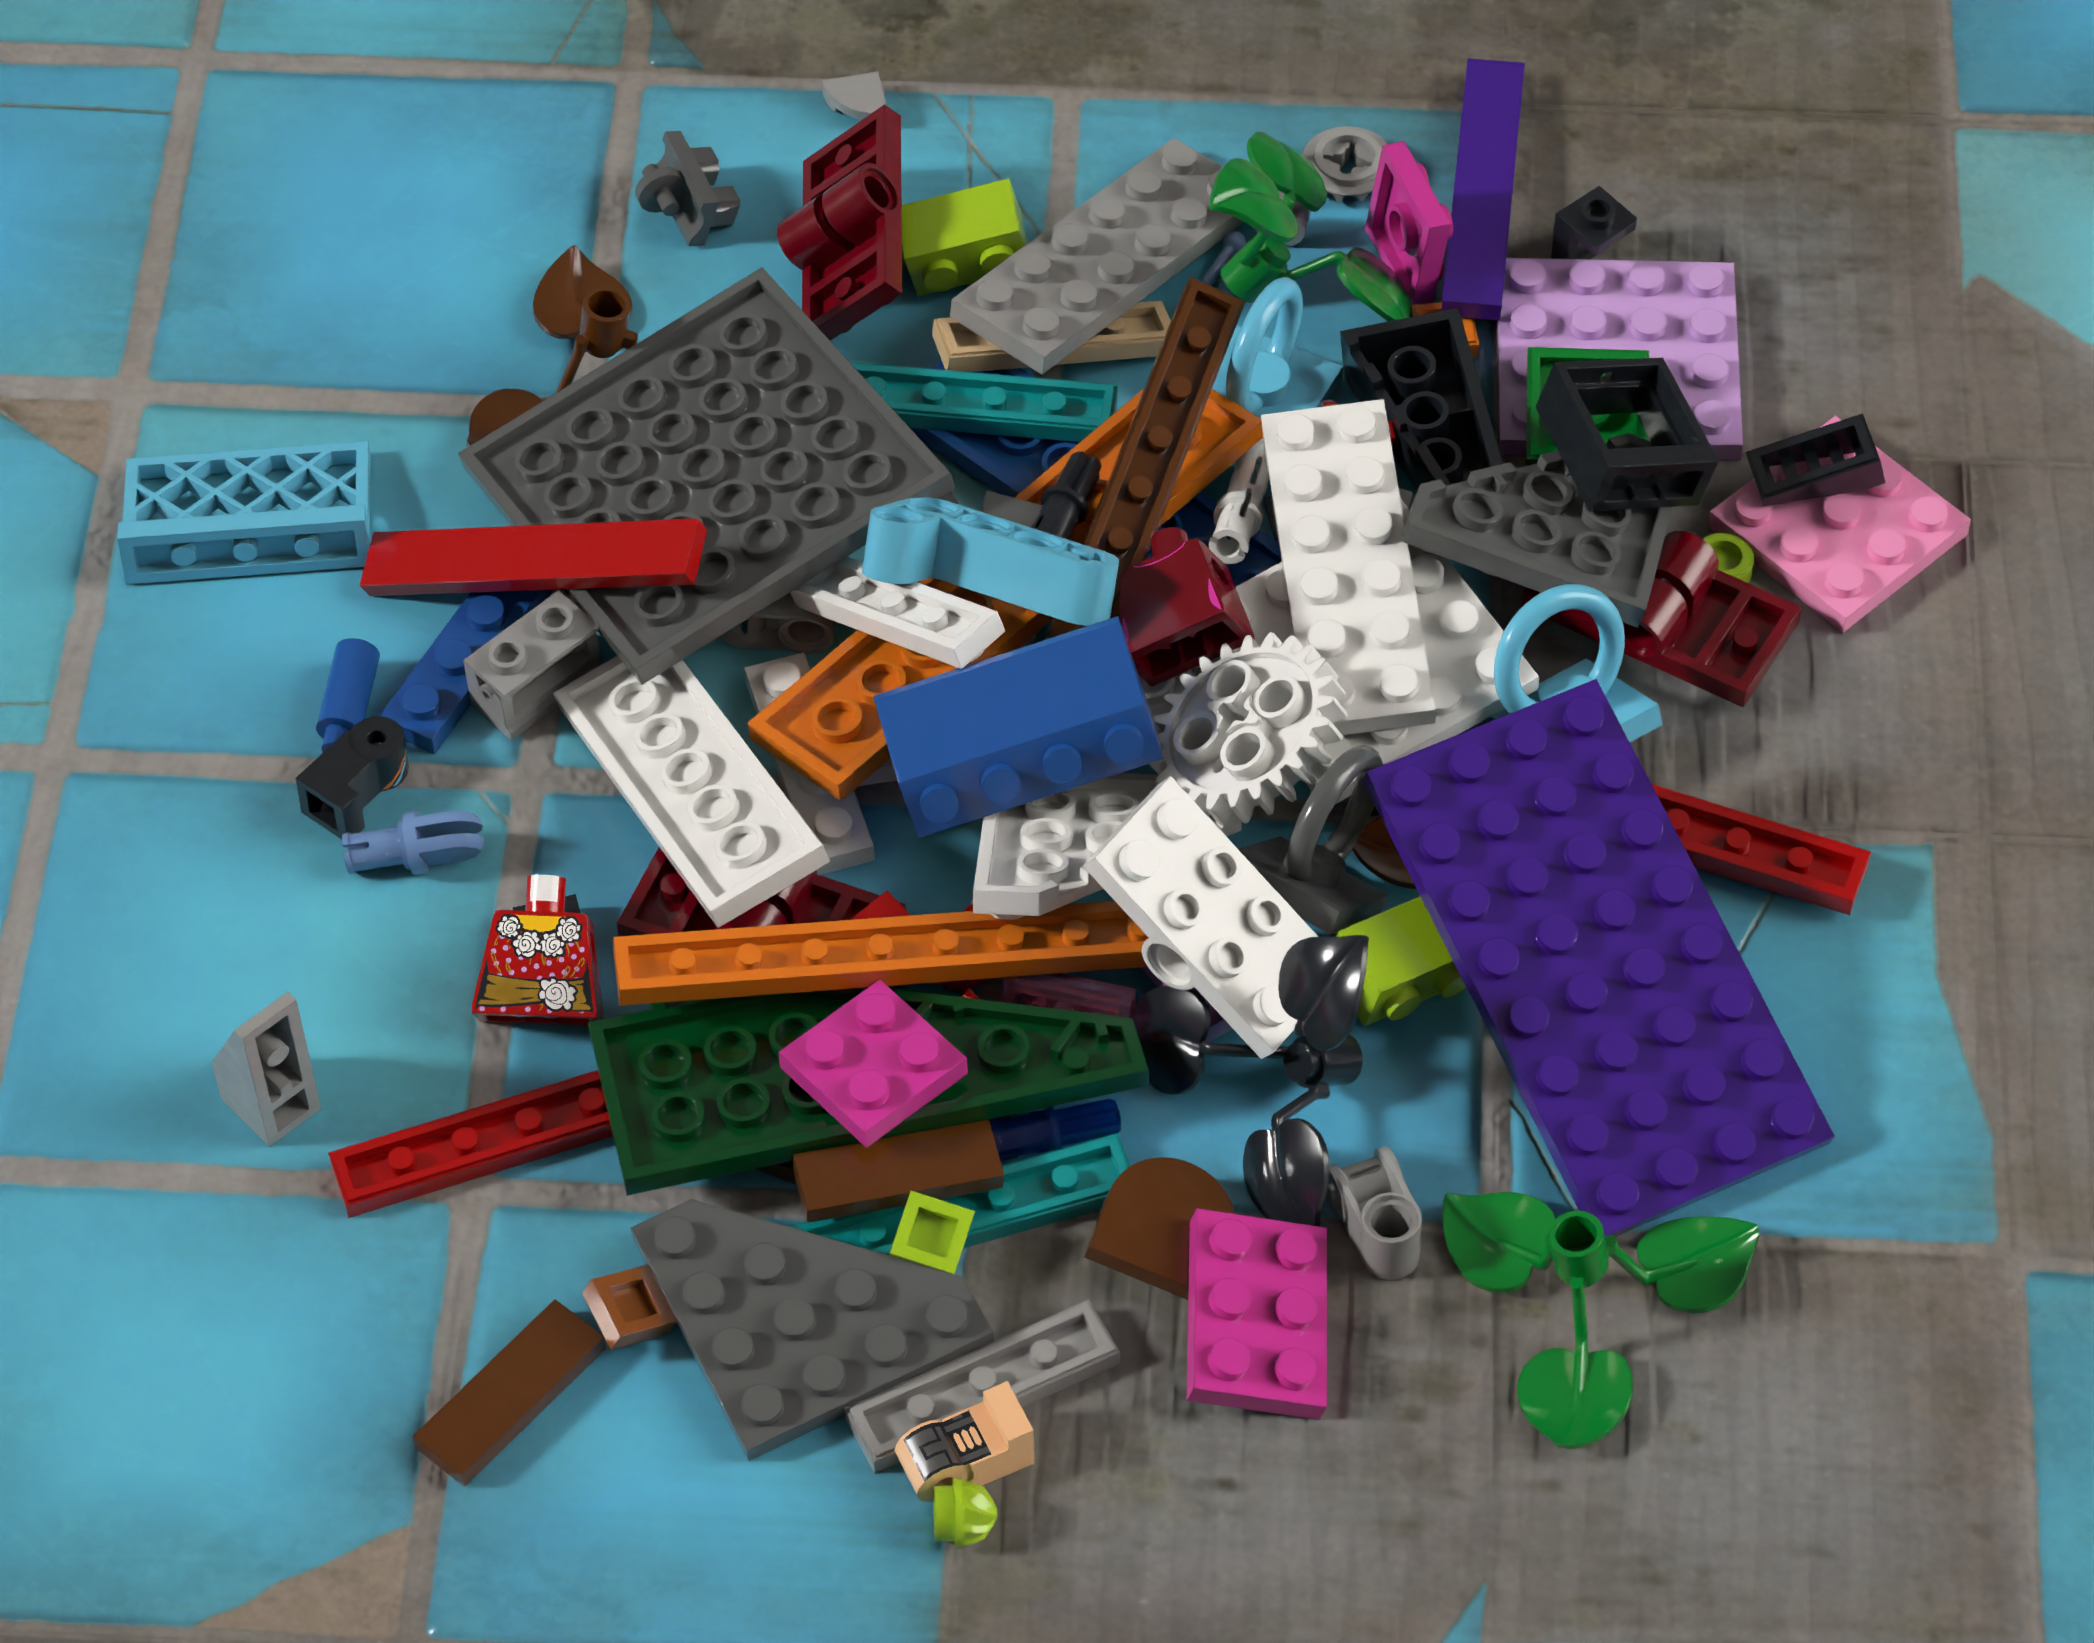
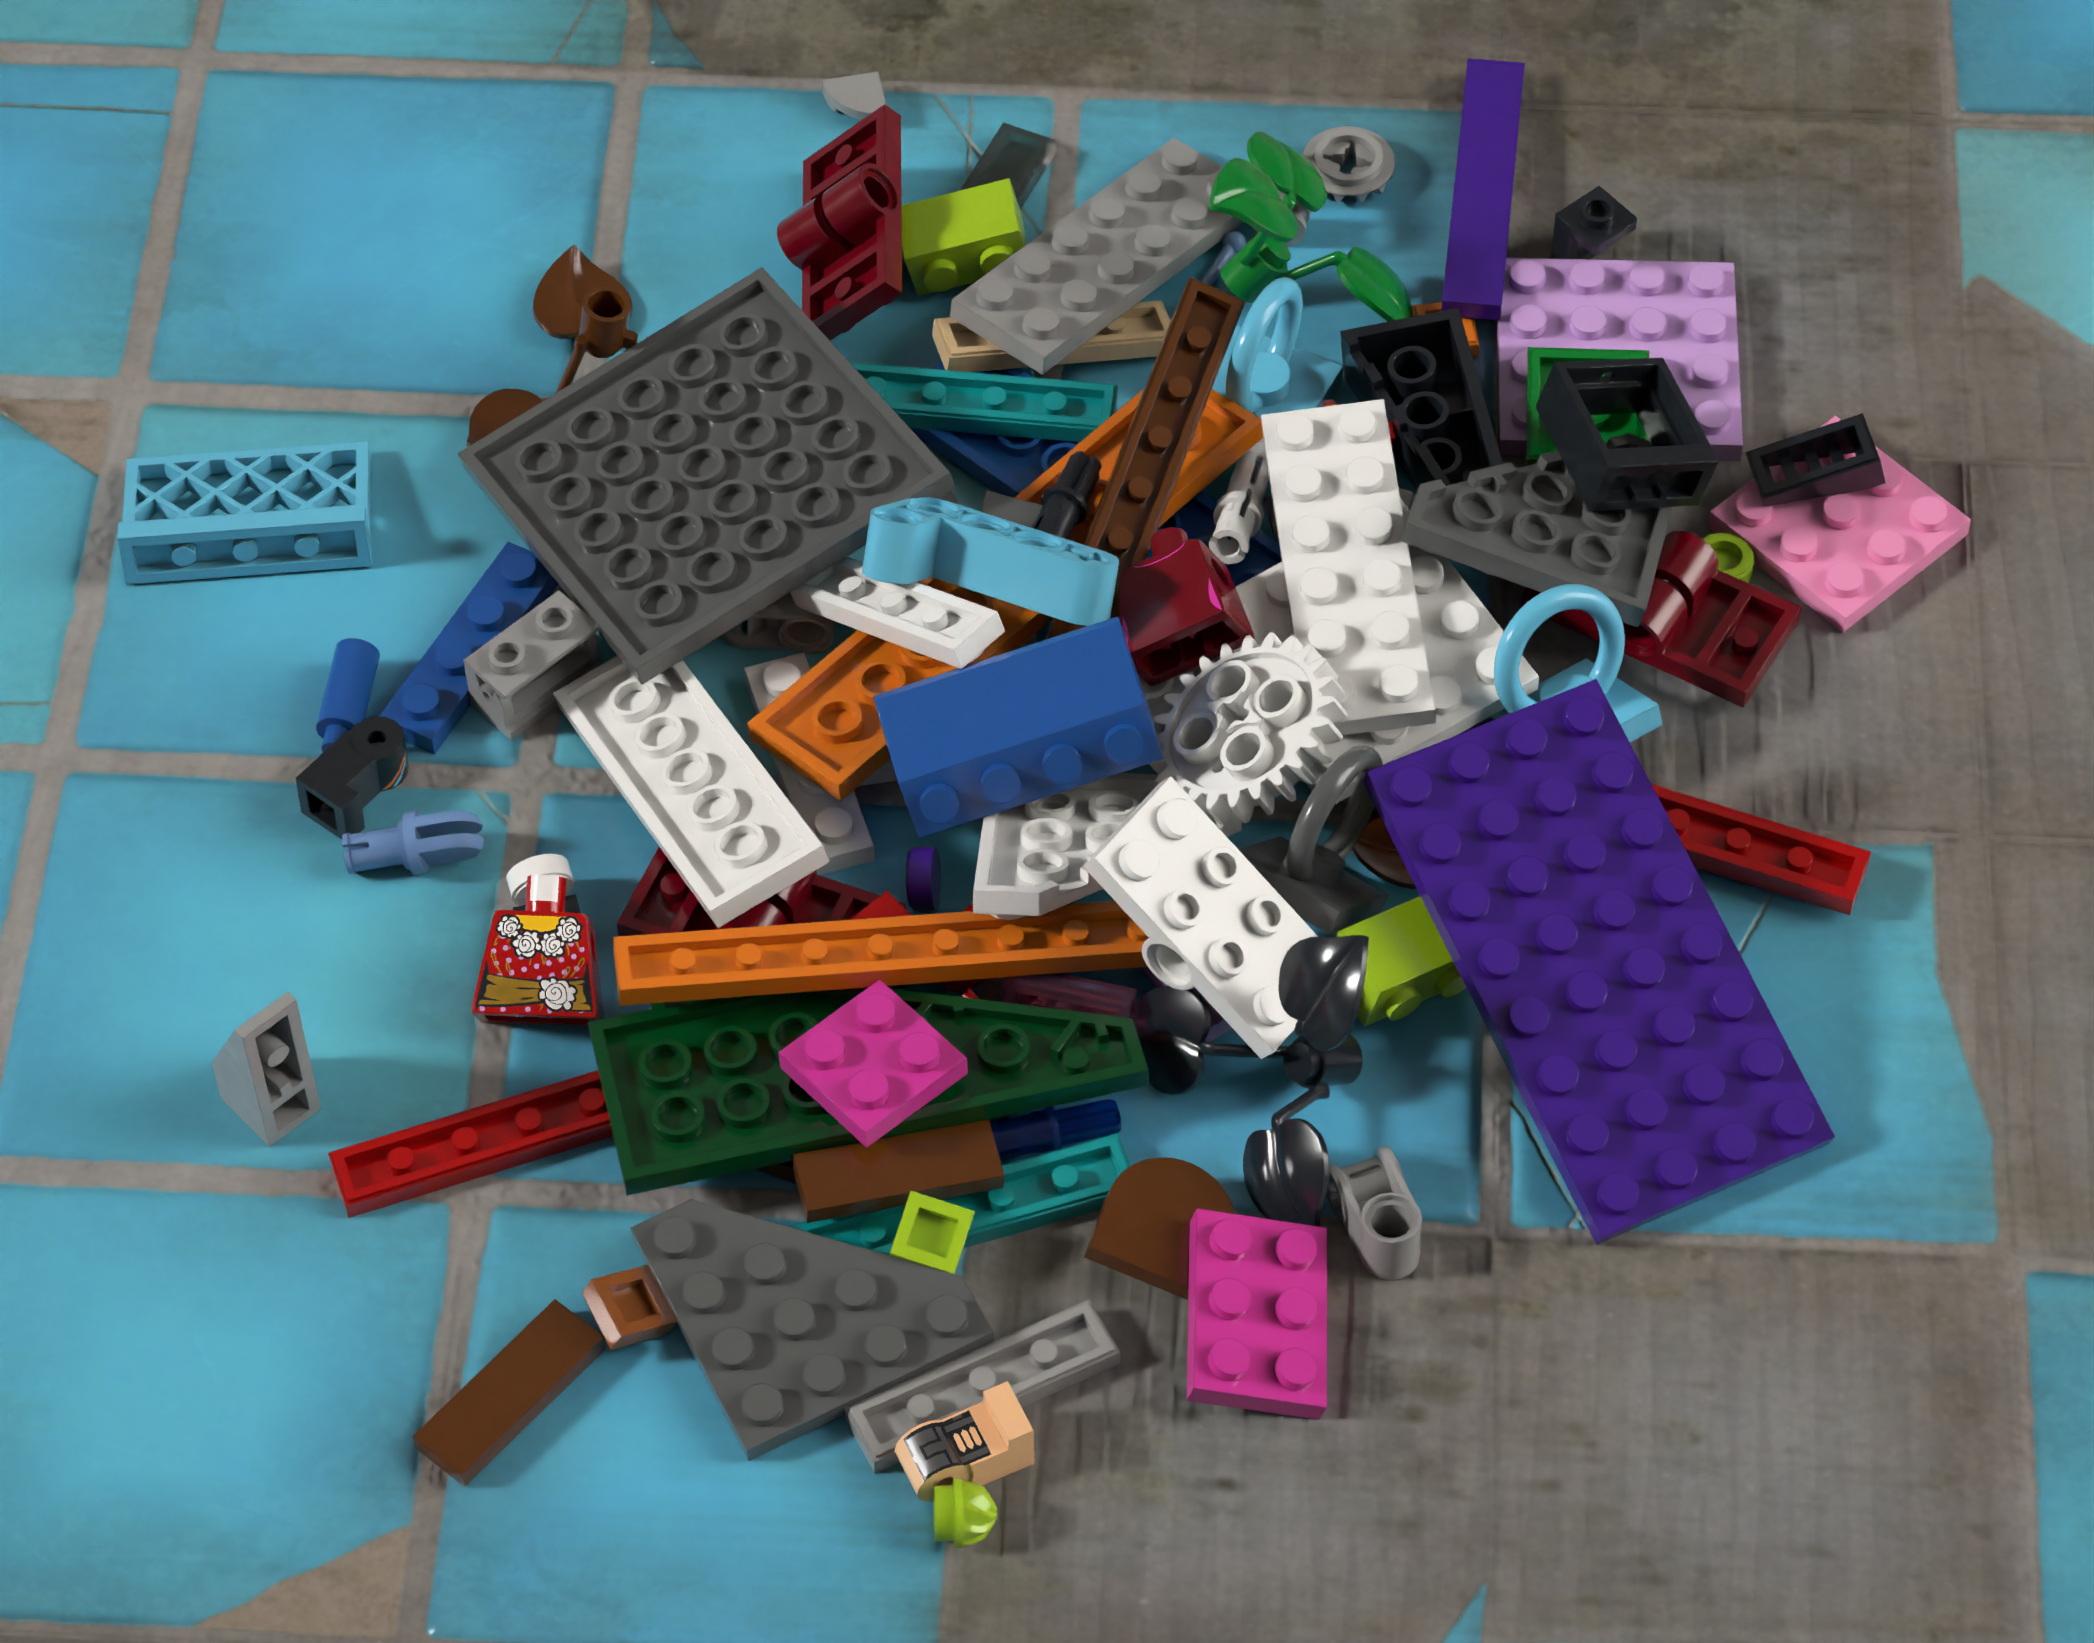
(534, 557): red tile -> none
(537, 865): none -> white tile
(683, 189): dark grey hips -> none
(923, 878): none -> dark purple tile
(1014, 155): none -> clear smoke tile
(1408, 222): dark pink plate -> none
(1506, 1234): green plant -> none

